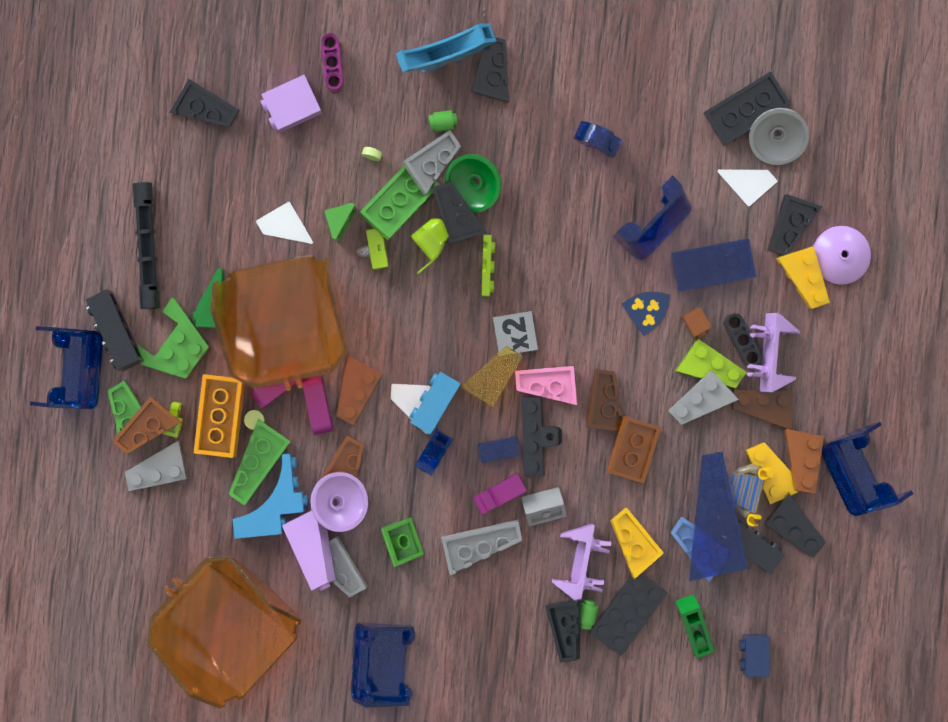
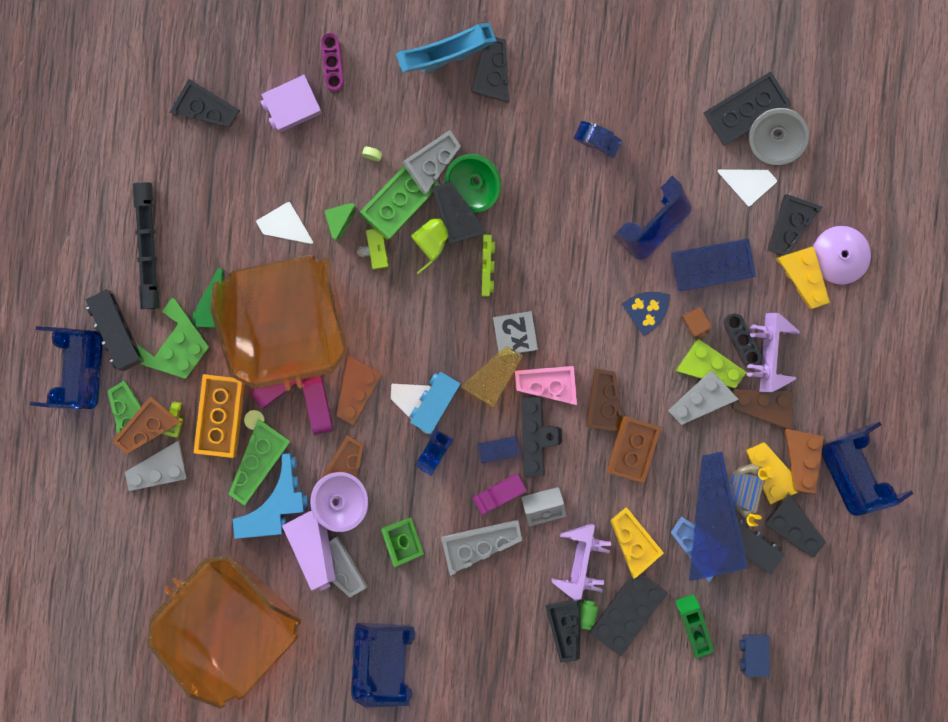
(443, 121): bright green brick -> none

